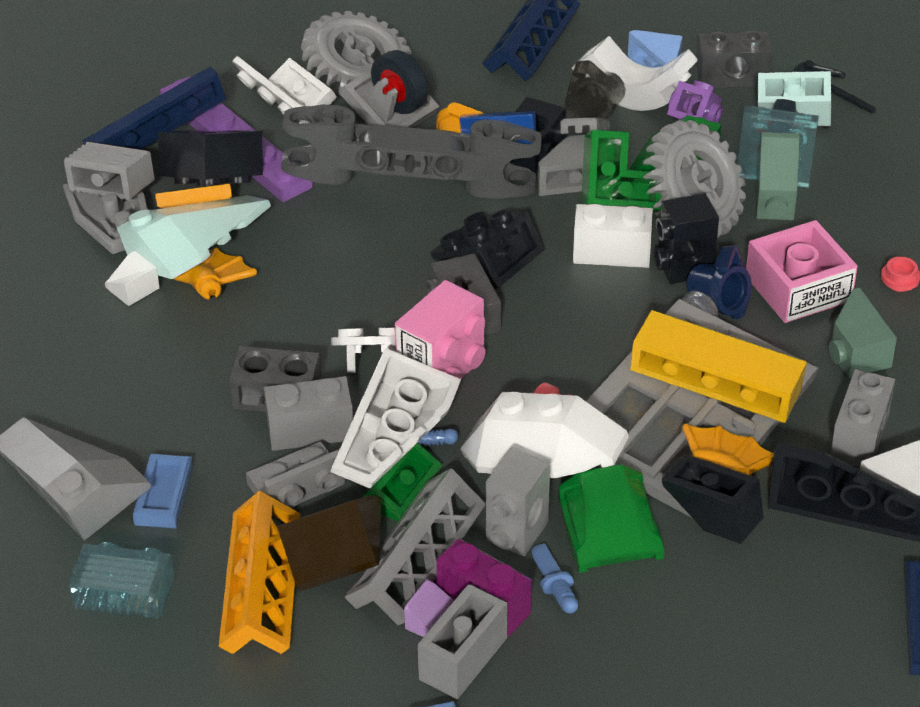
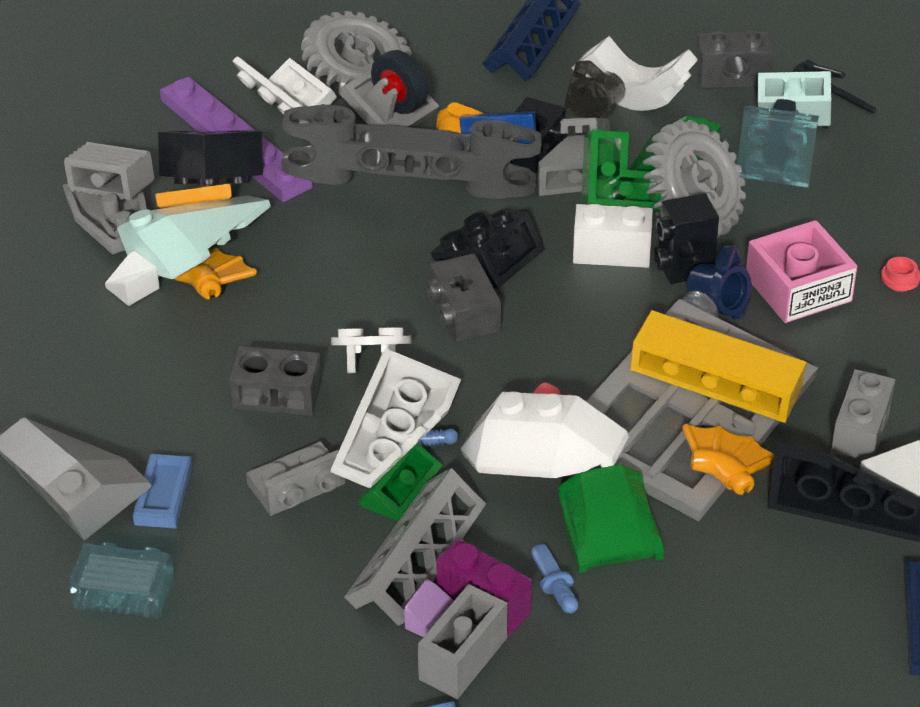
(163, 112): dark blue fence -> none
(247, 570): light orange fence -> none
(308, 412): light grey brick -> none
(333, 542): dark brown slope -> none
(444, 330): bright pink brick -> none
(517, 501): light grey brick -> none
(653, 48): light blue slope -> none
(689, 97): medium lavender brick -> none
(716, 497): black slope -> none
(777, 176): sand green slope -> none
(861, 337): sand green slope -> none

